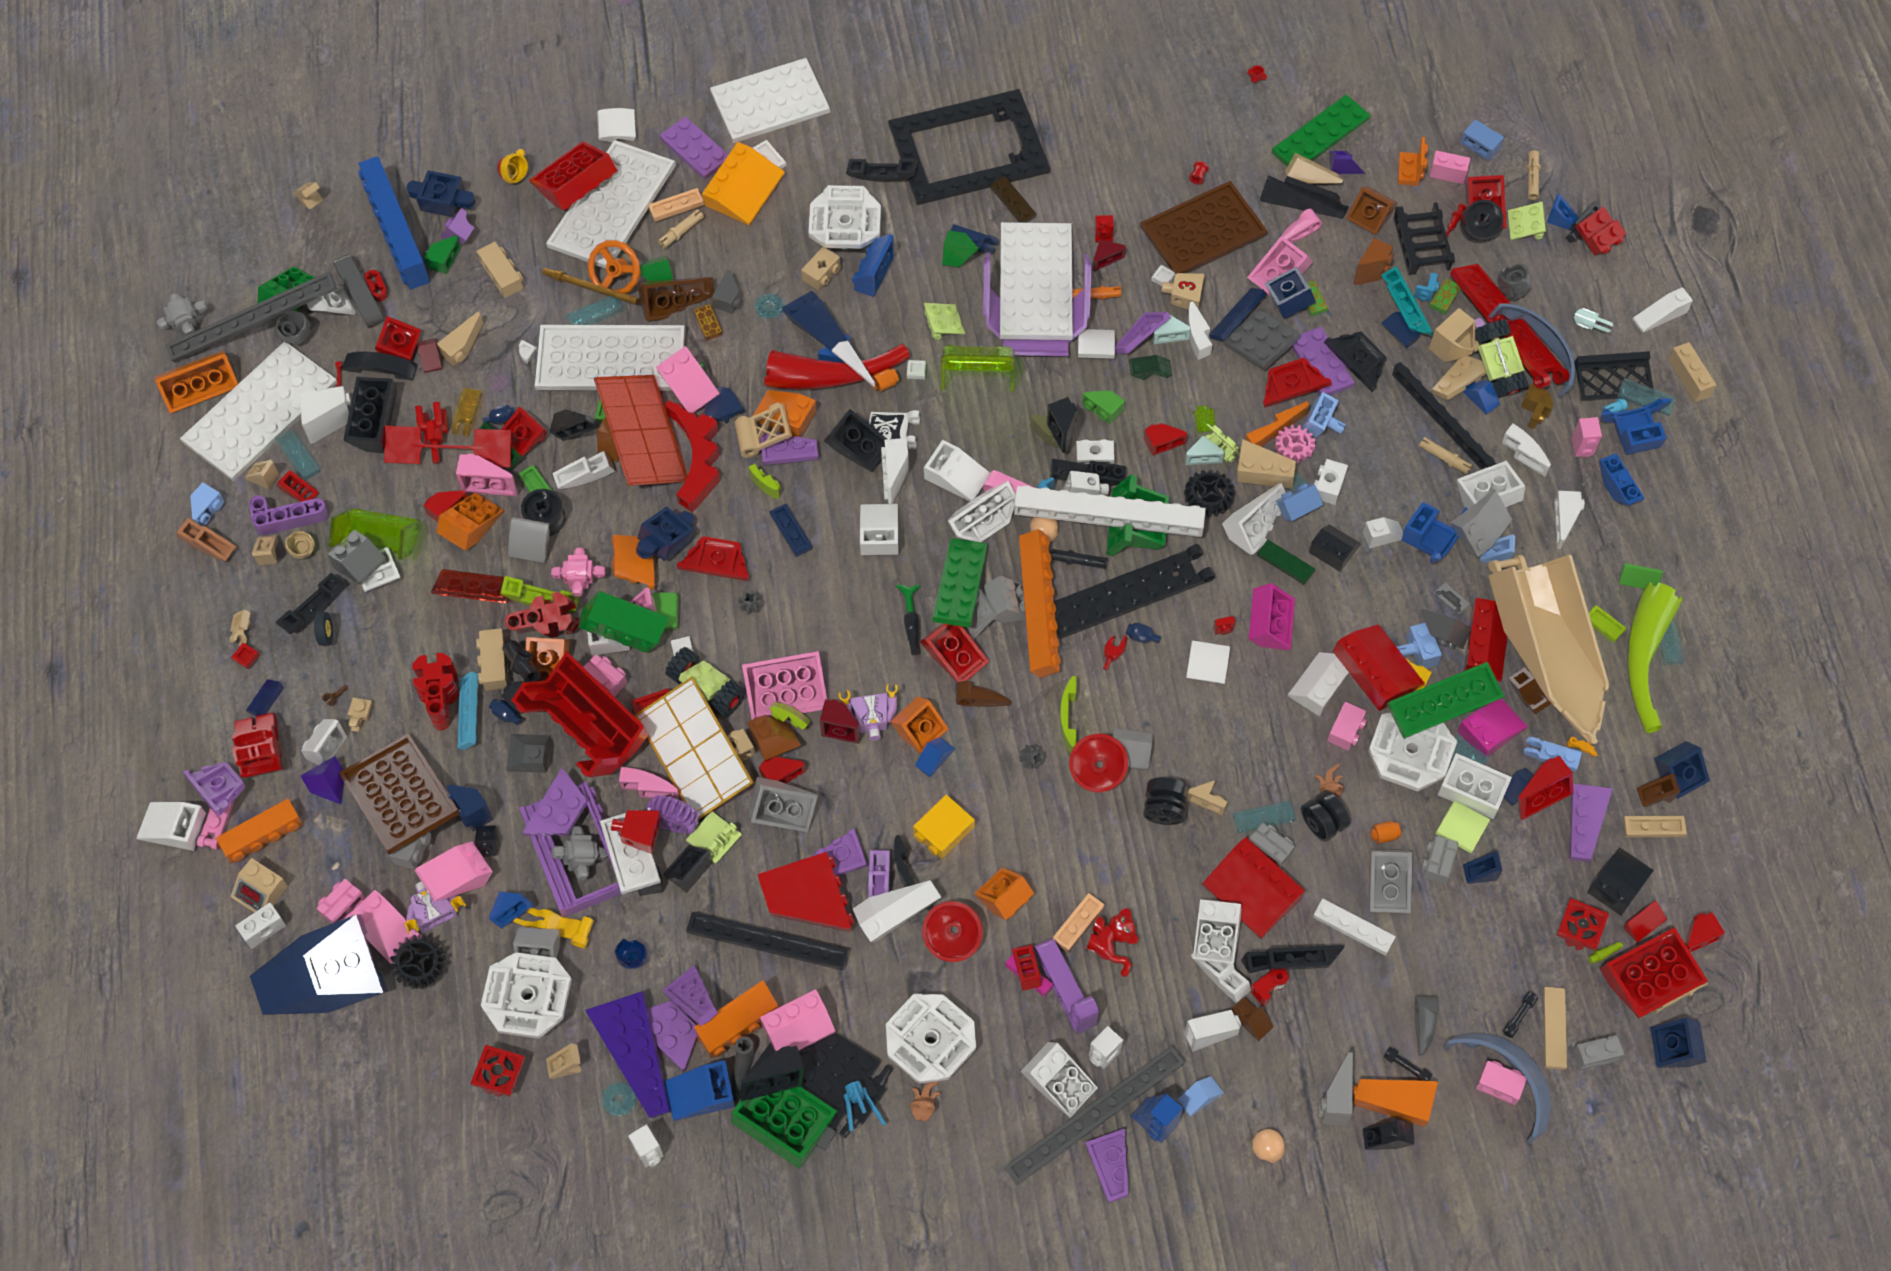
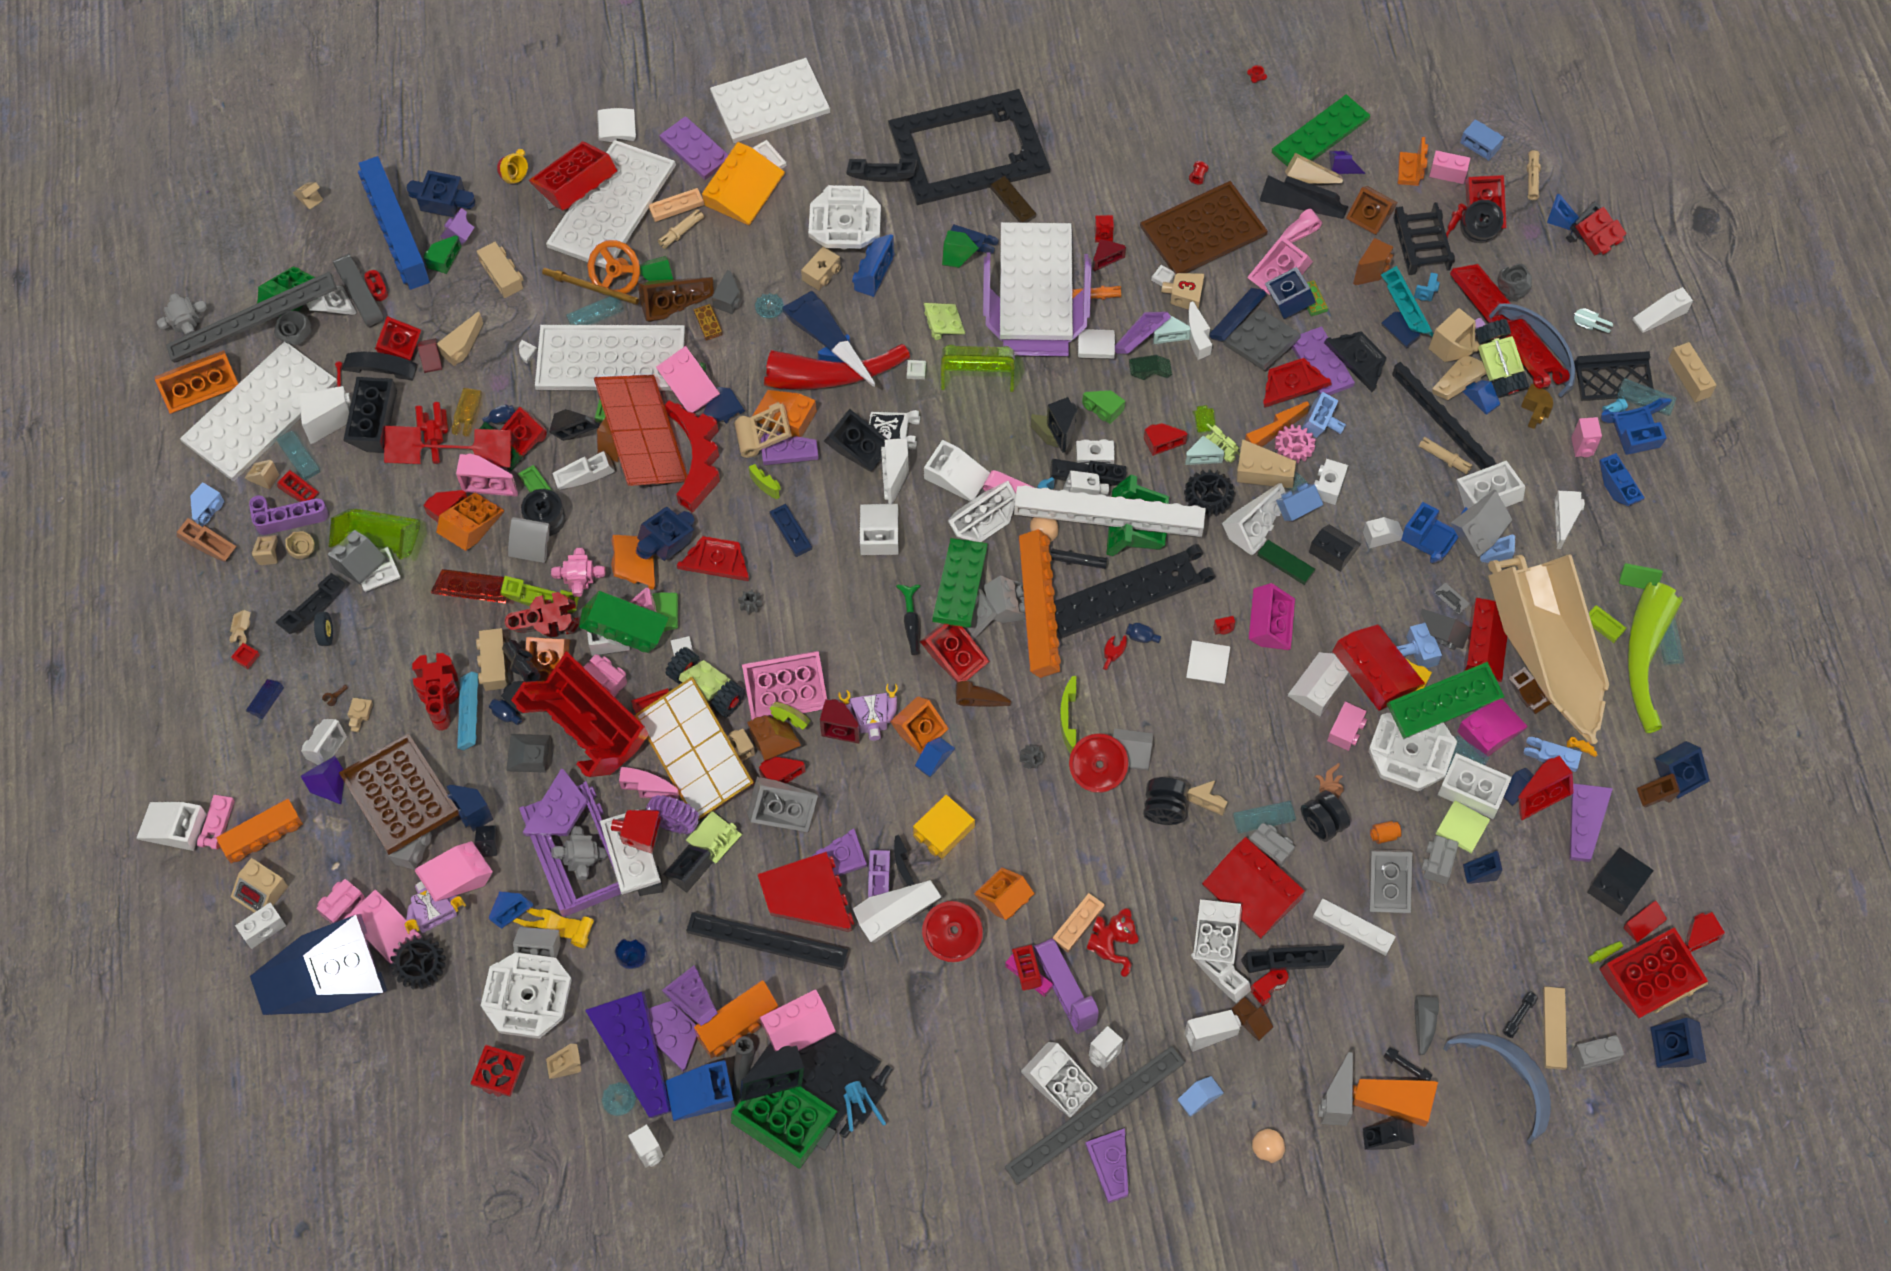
(216, 785): medium lavender wing -> none
(257, 745): red connector -> none
(885, 379): orange brick -> none
(923, 1105): nougat piece -> none
(930, 1017): white piece -> none
(1158, 1116): blue wedge -> none
(1445, 296): bright green tile -> none
(1501, 1082): bright pink brick -> none
(1526, 449): white slope -> none
(1527, 221): yellowish green hinge -> none
(1581, 927): red piece -> none
(1654, 826): tan plate -> none

